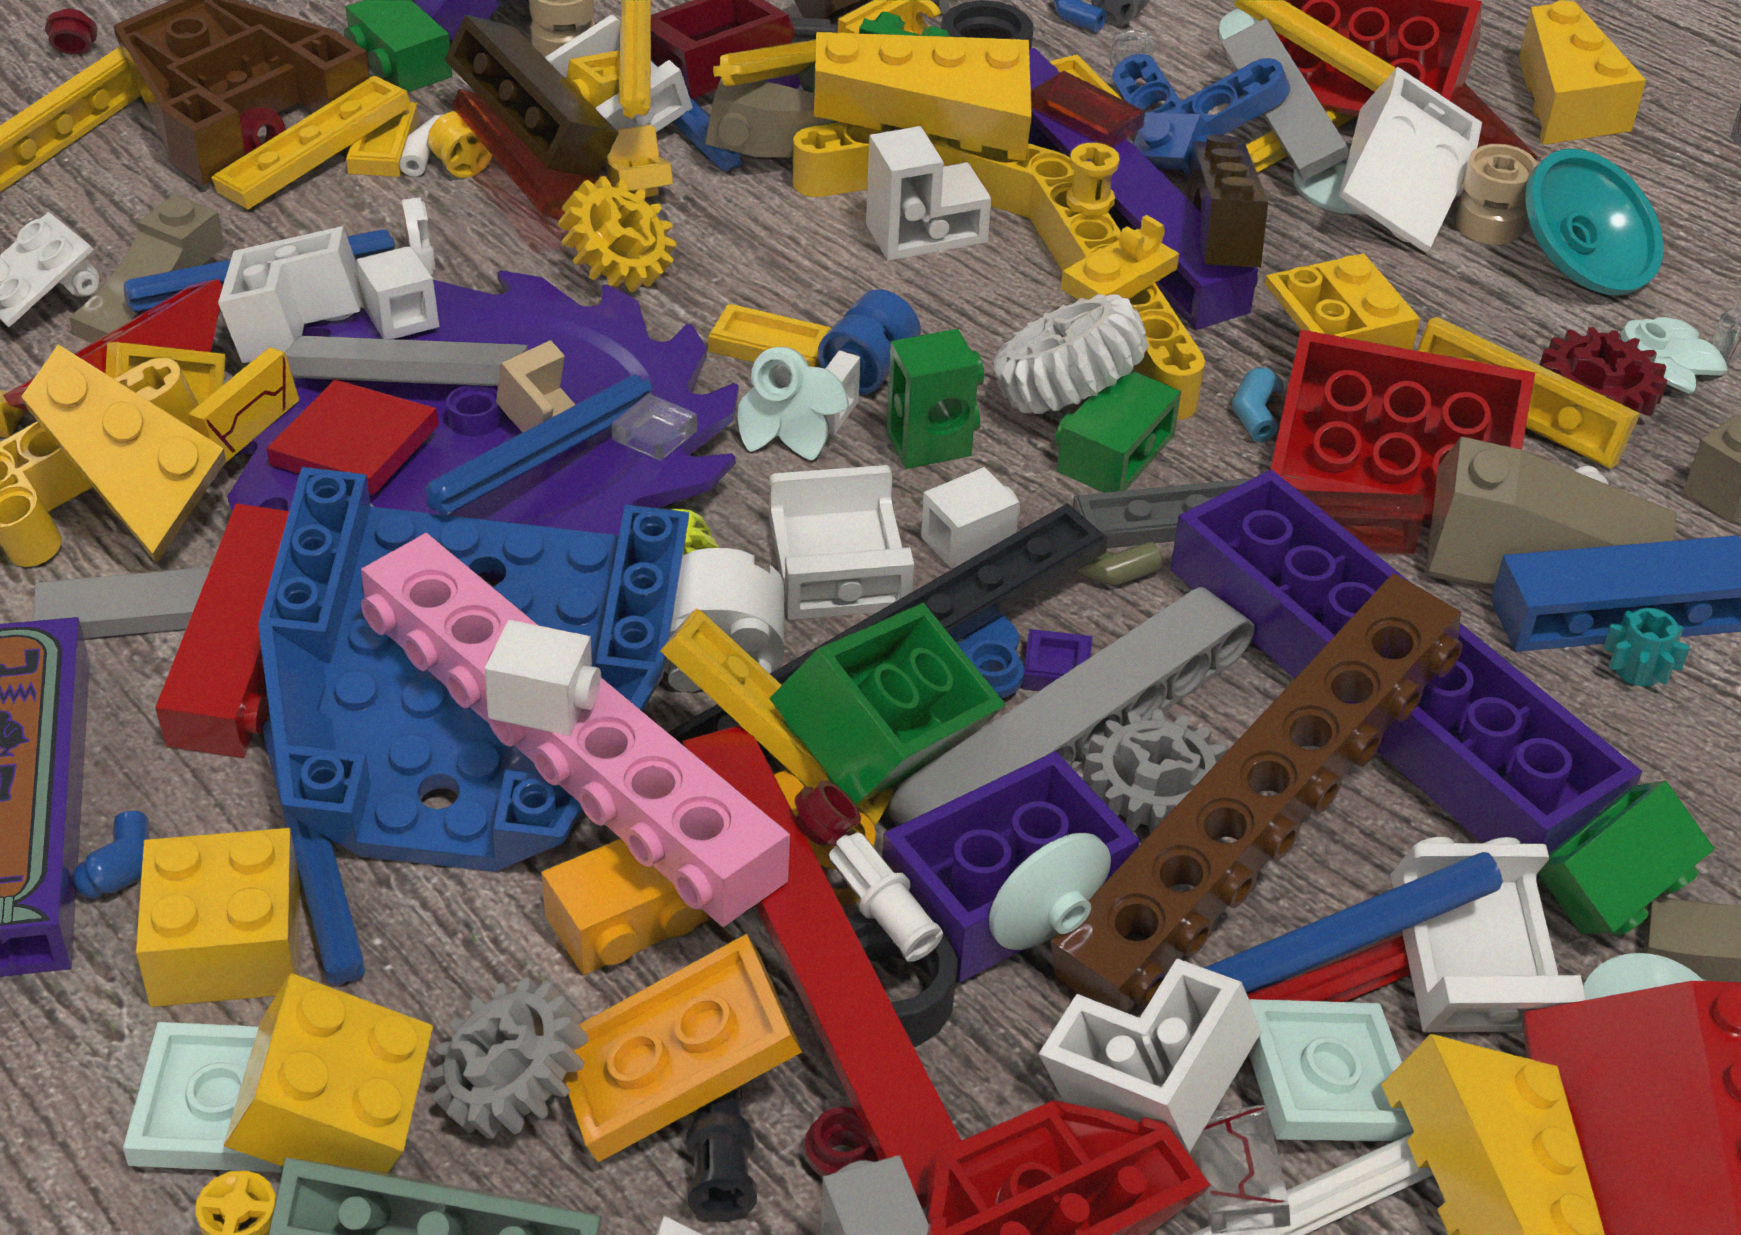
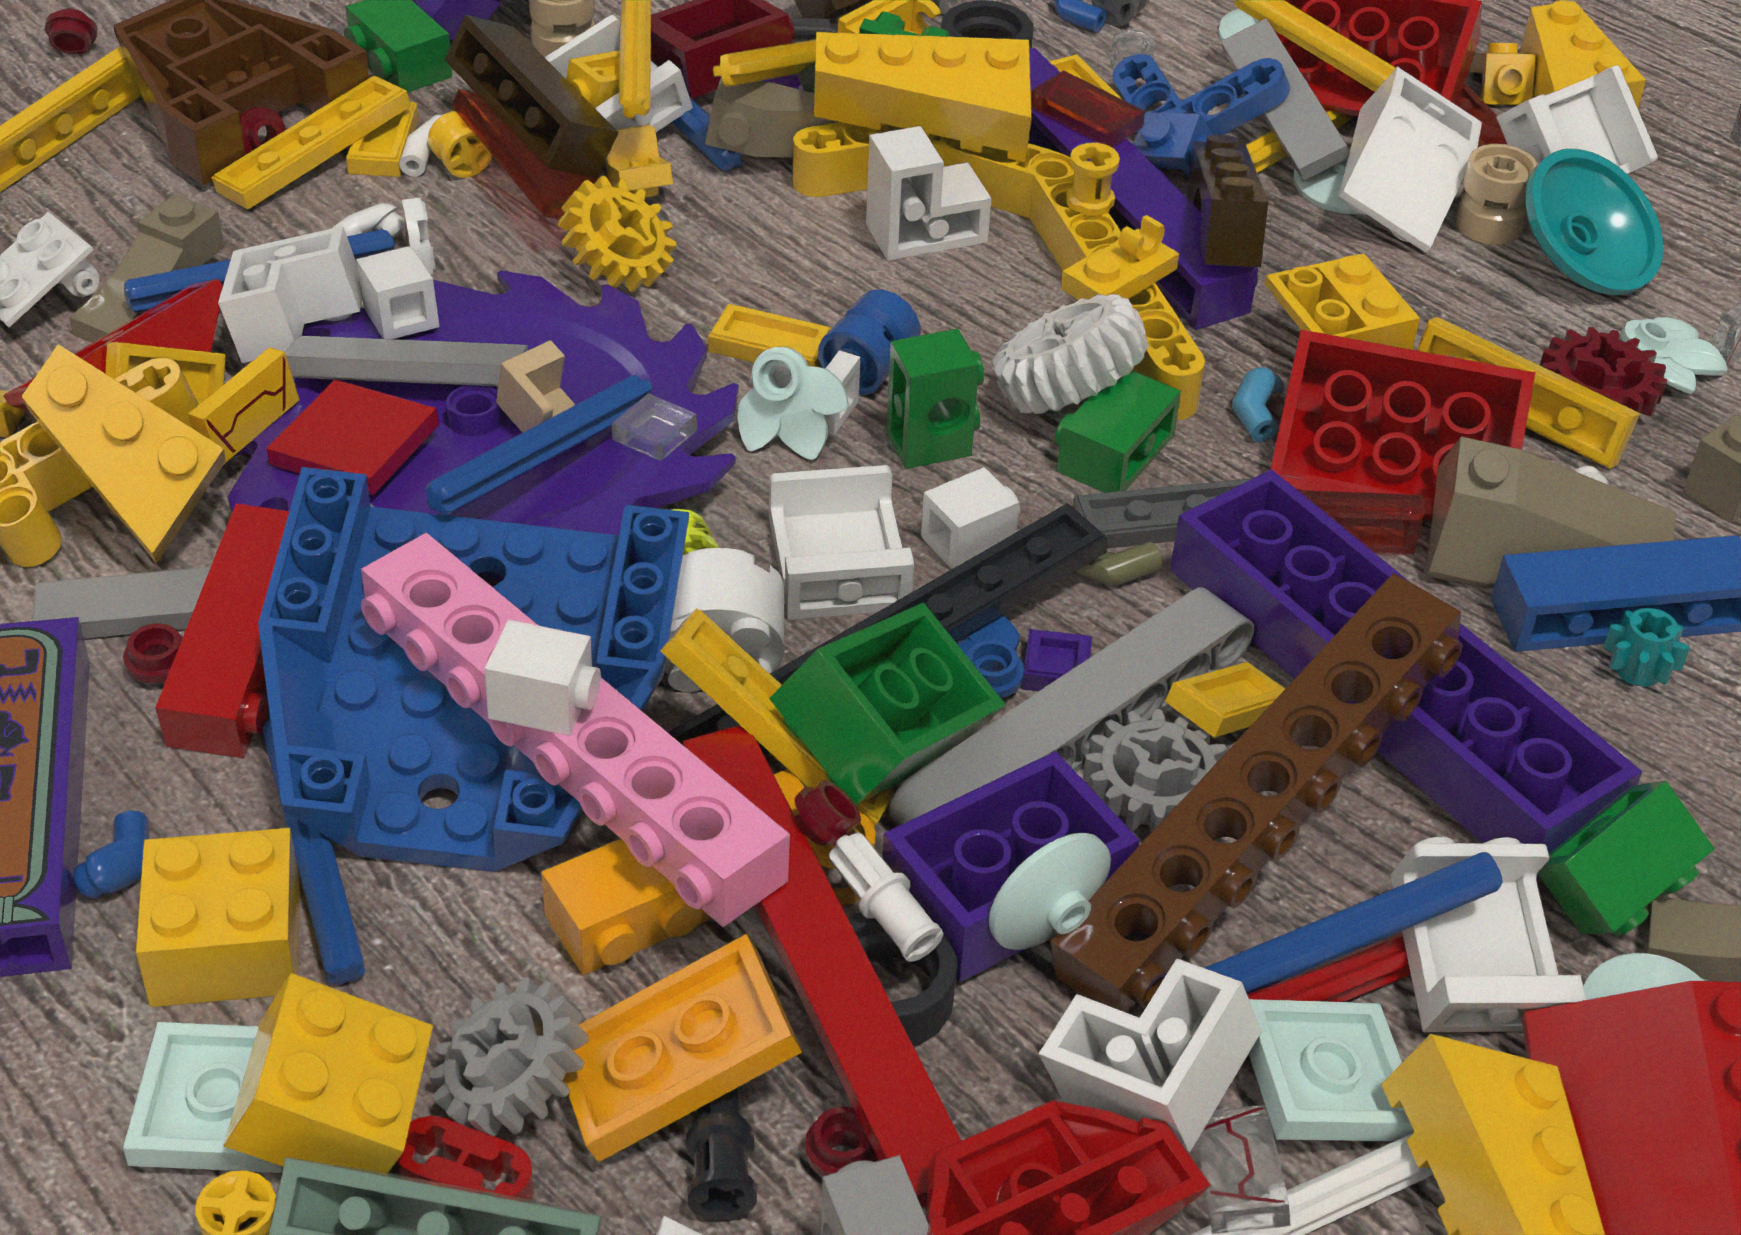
(151, 652): none -> dark red plate
(374, 218): none -> white arm
(467, 1158): none -> red beam
(1224, 698): none -> yellow tile
(1506, 74): none -> yellow bracket
(1585, 116): none -> white panel

